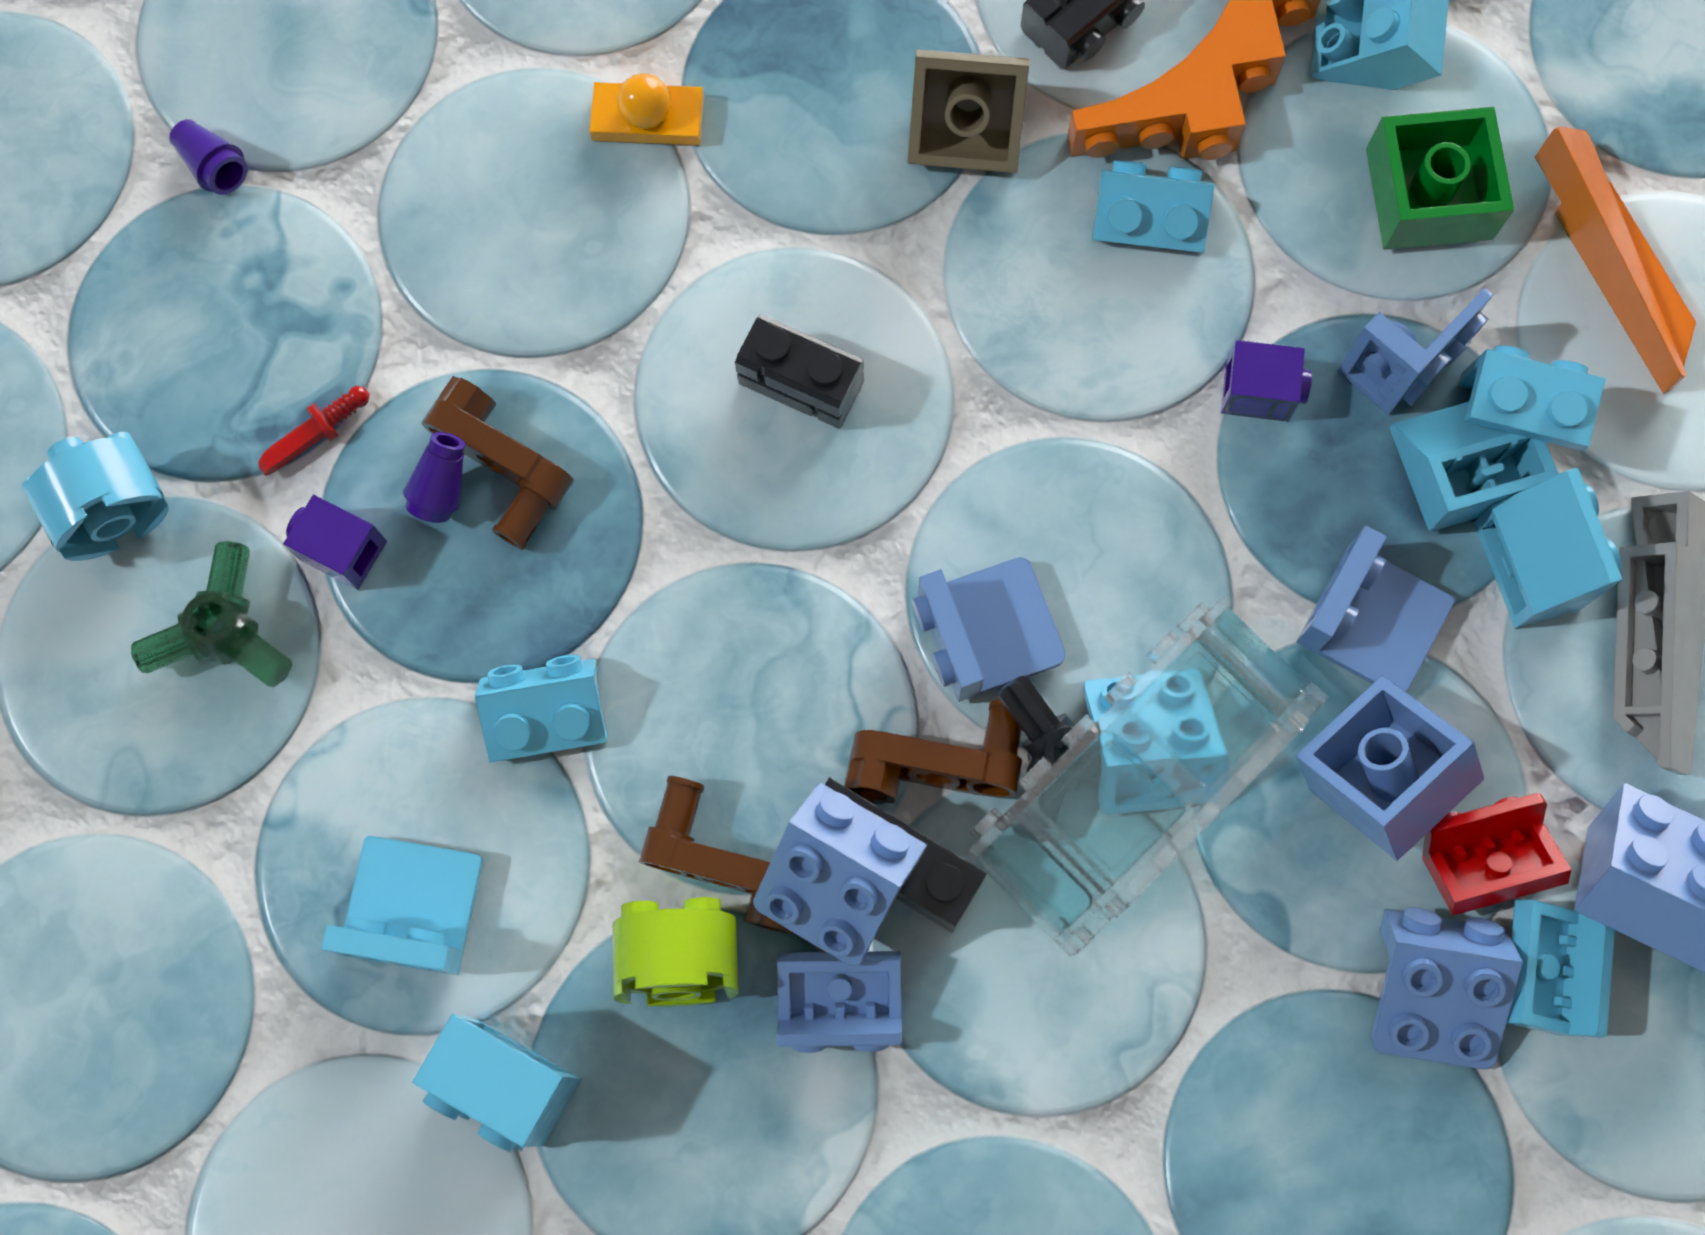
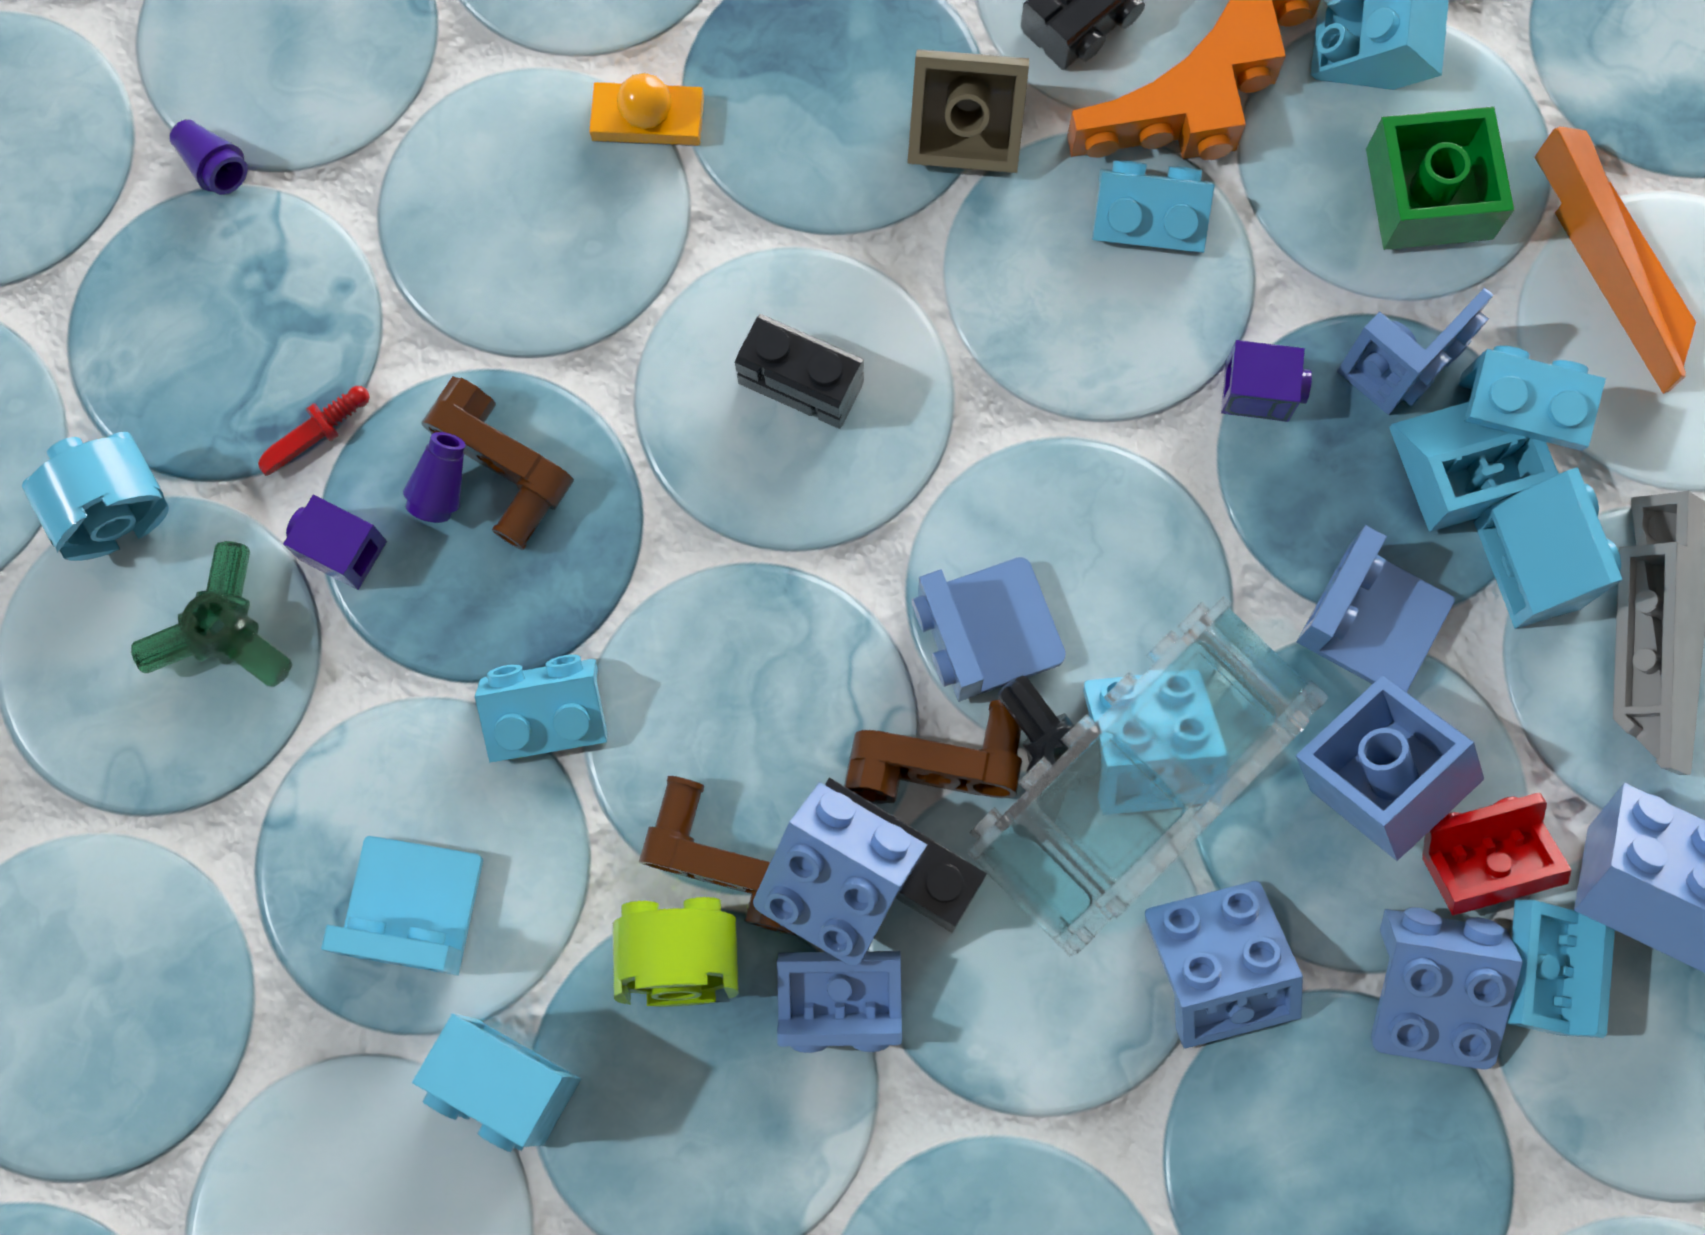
(1226, 963): none -> medium blue bracket

